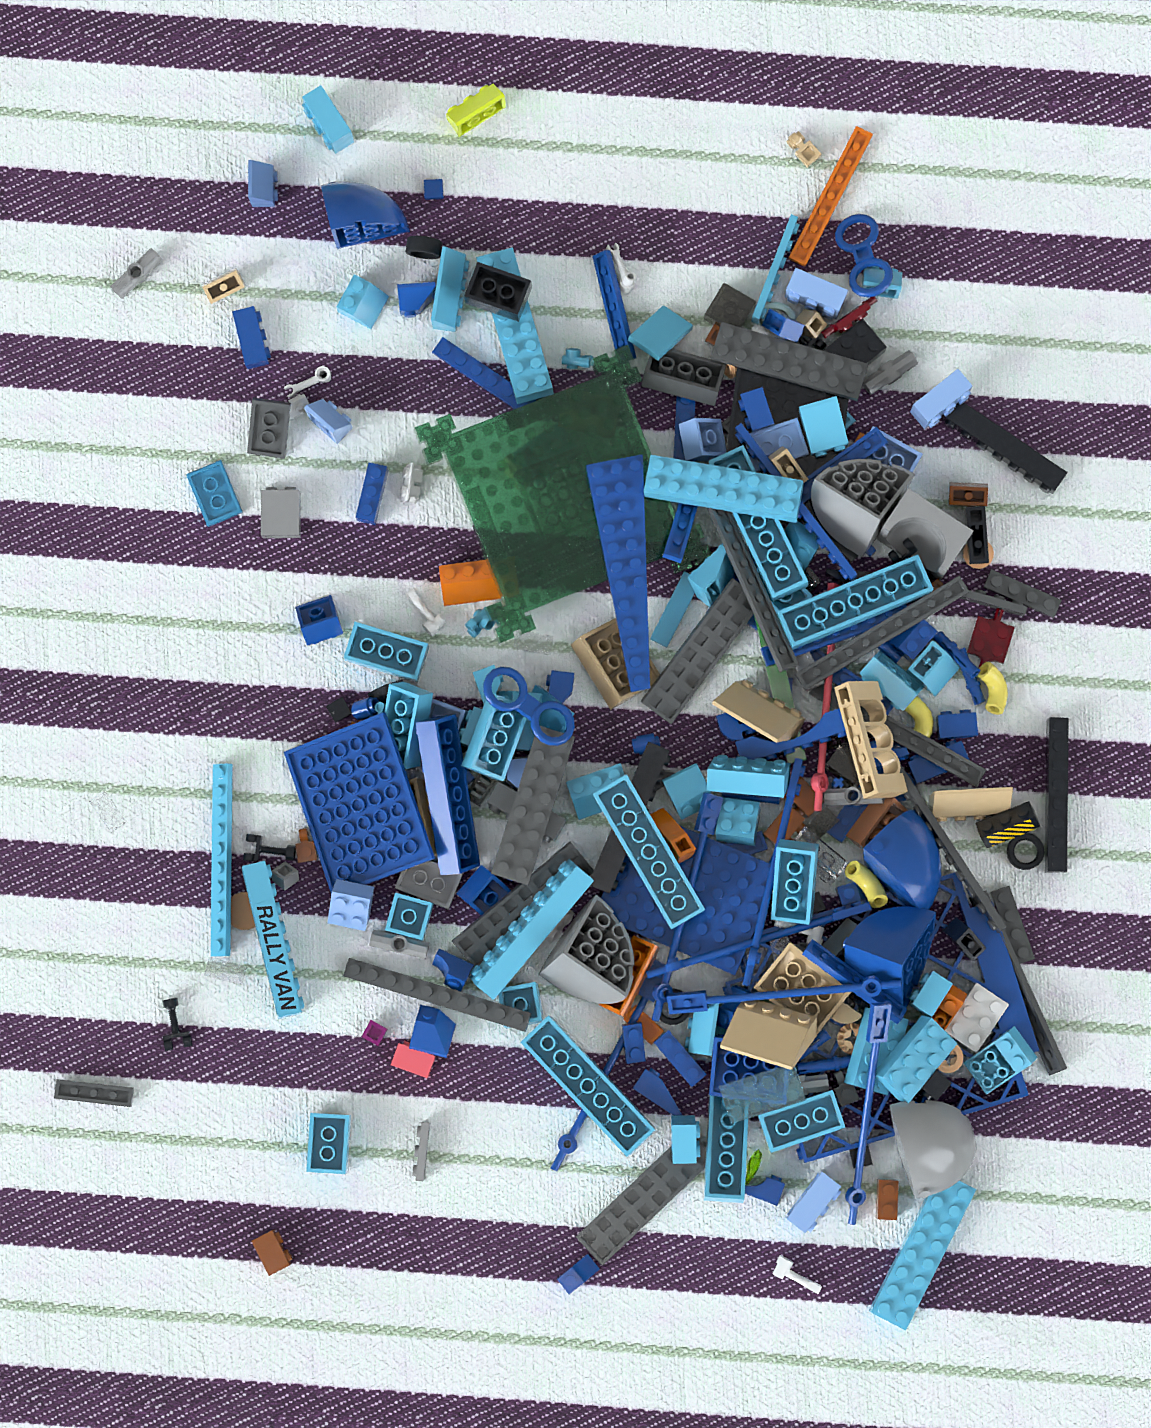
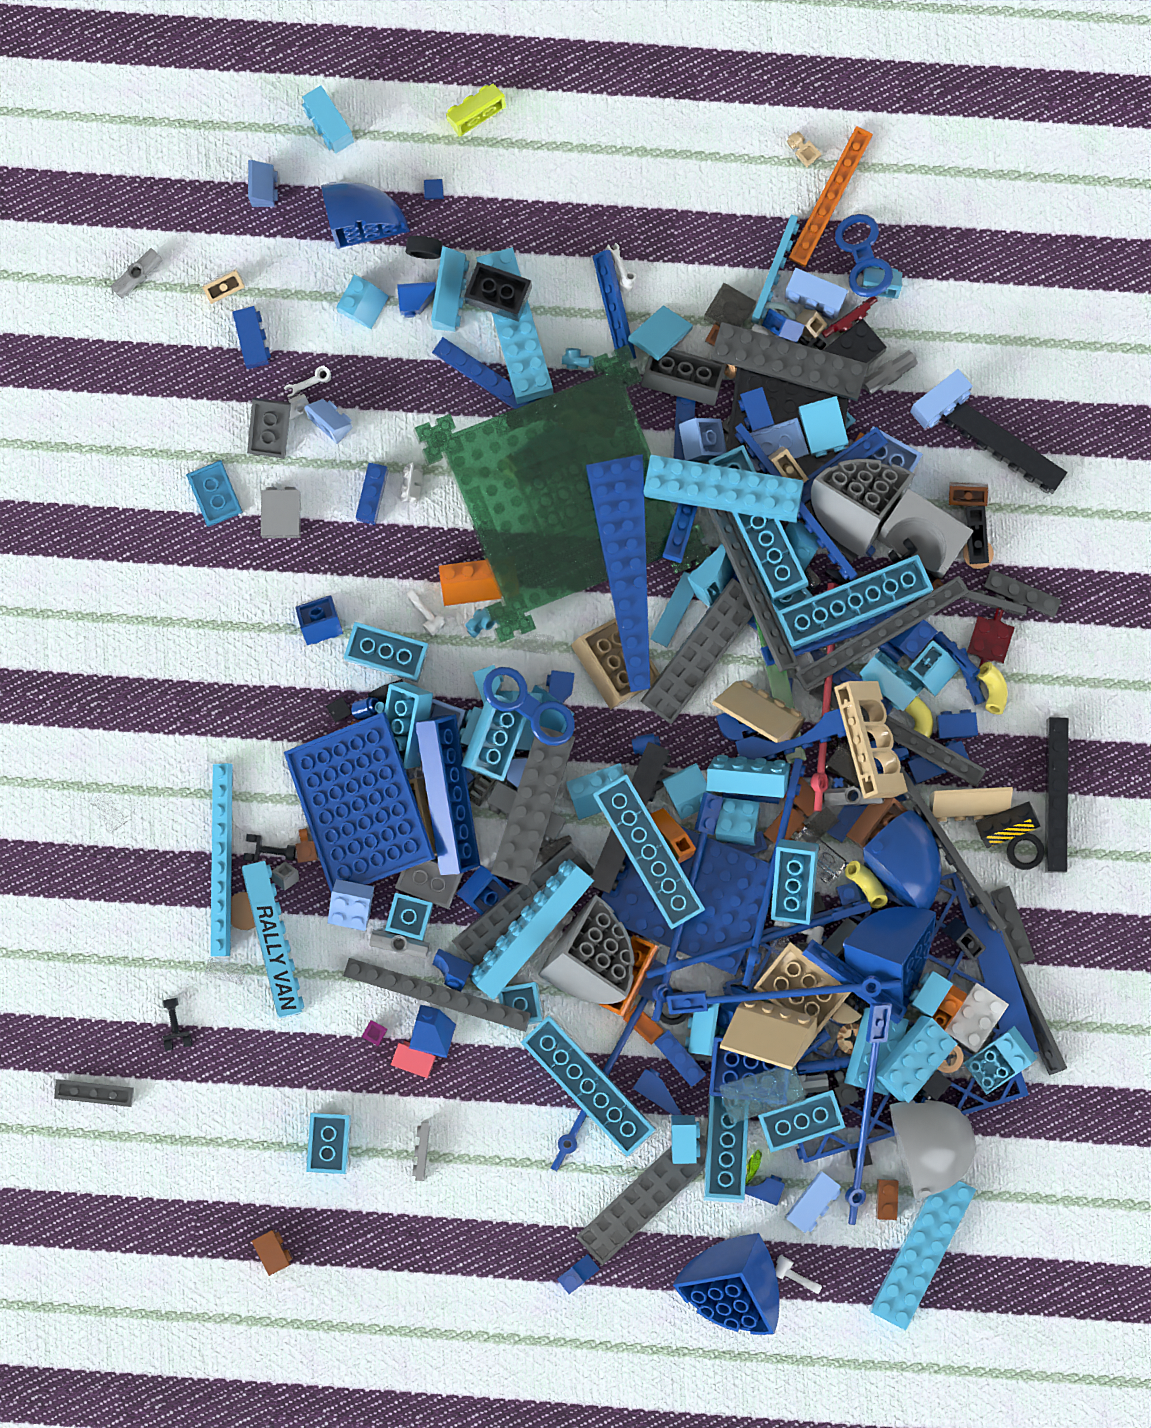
(550, 849): none -> clear smoke slope
(633, 1042): blue plate -> none
(733, 1285): none -> blue brick

